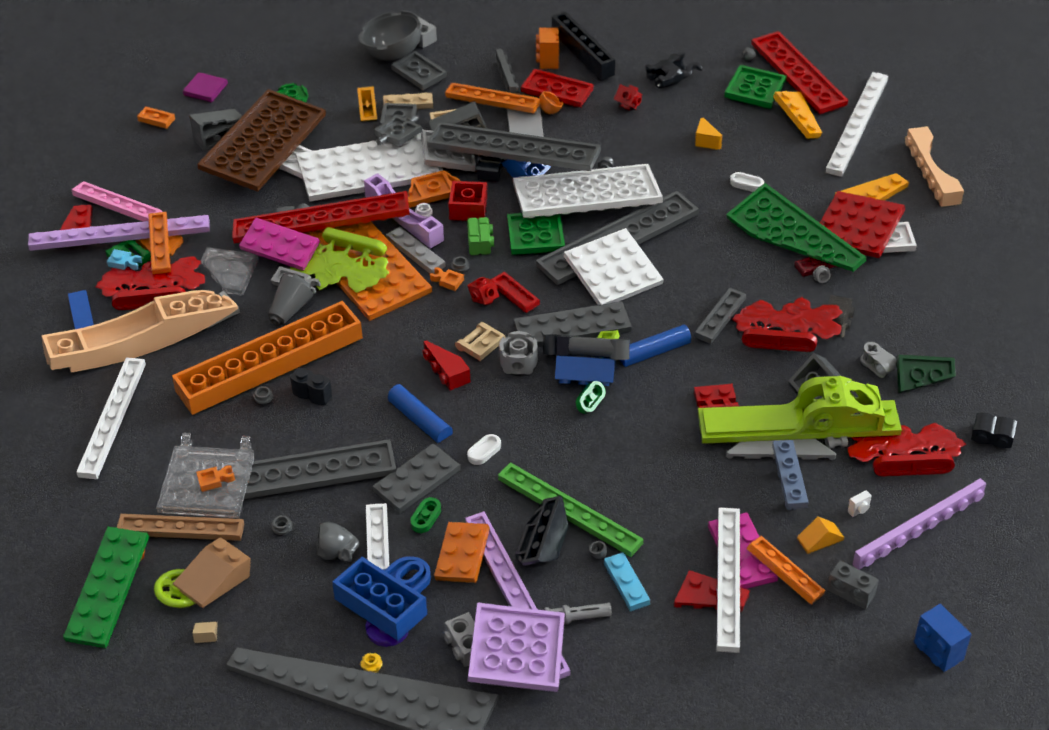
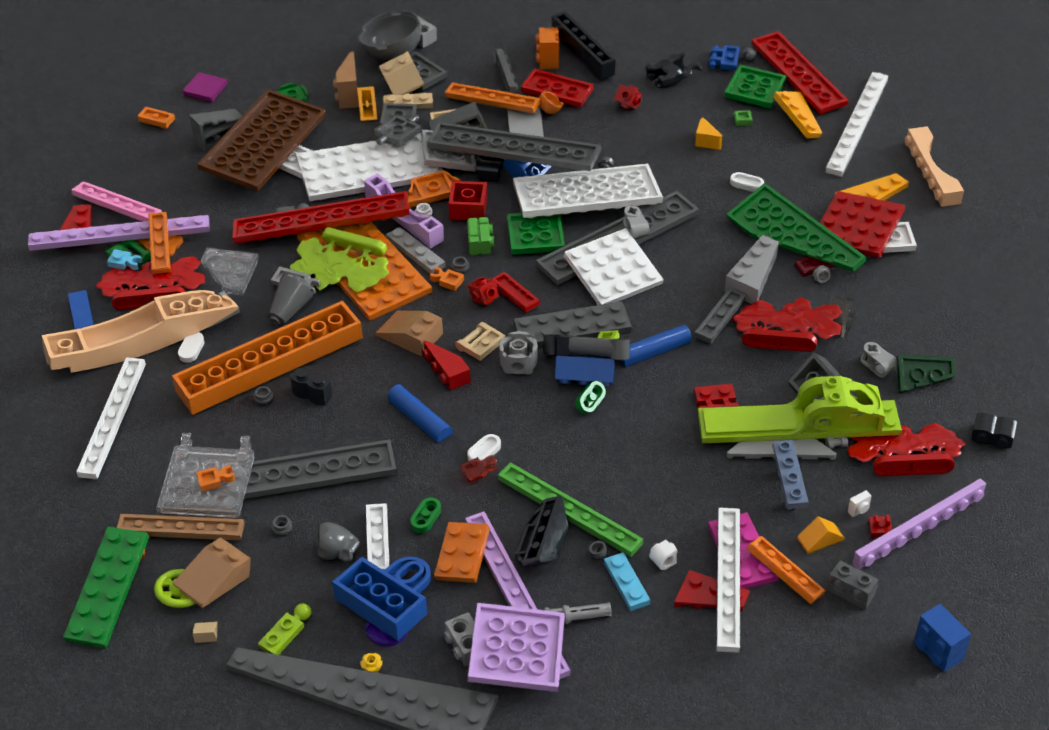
(191, 347): none -> white tile
(279, 244): dark pink plate -> none
(285, 630): none -> lime plate
(346, 84): none -> medium nougat slope
(402, 75): none -> tan slope
(411, 328): none -> medium nougat slope
(416, 478): dark grey plate -> none
(477, 469): none -> clear red plate
(635, 222): none -> light grey piece
(664, 555): none -> white plate
(728, 57): none -> blue plate
(743, 118): none -> bright green tile
(753, 269): none -> light grey wedge
(879, 525): none -> red tile

